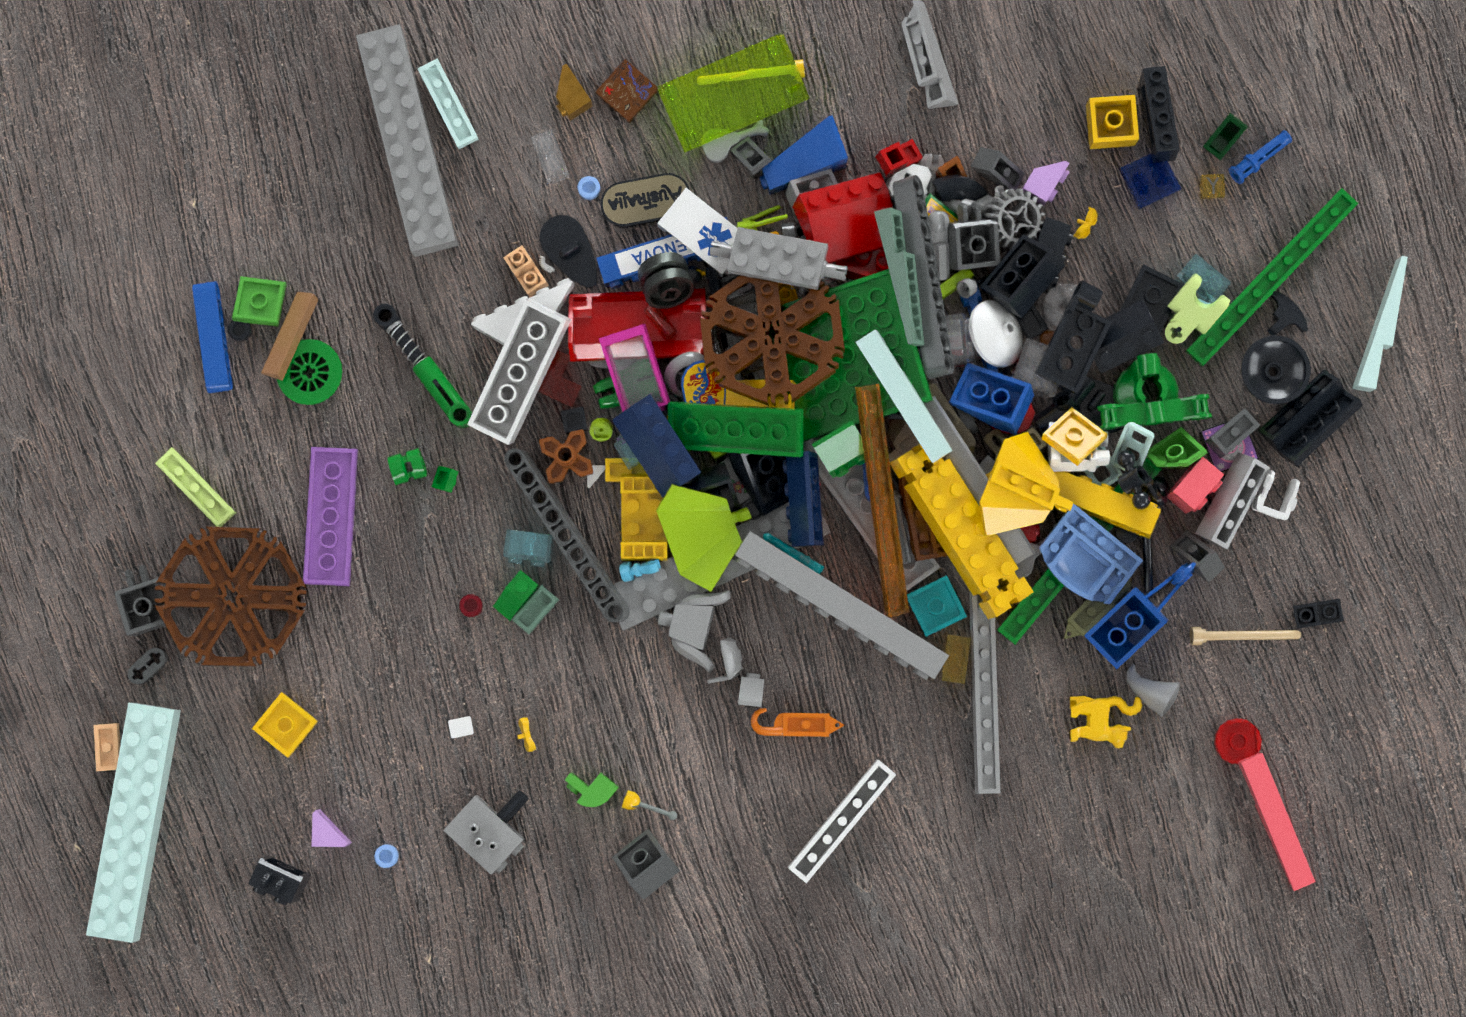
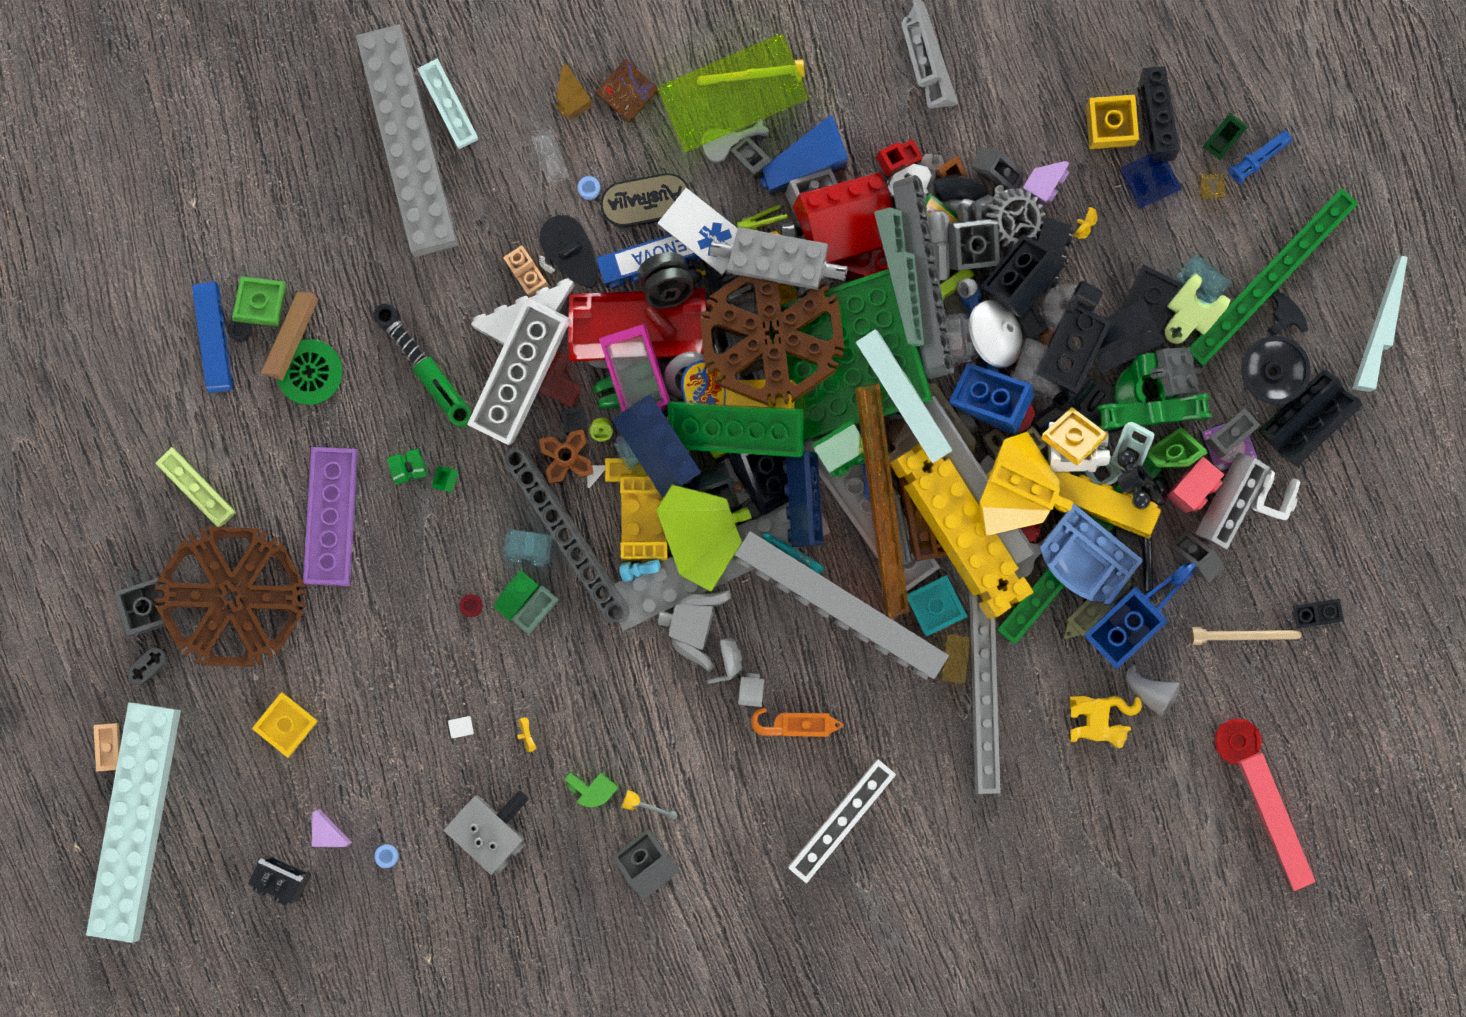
(1177, 371): none -> dark grey plate

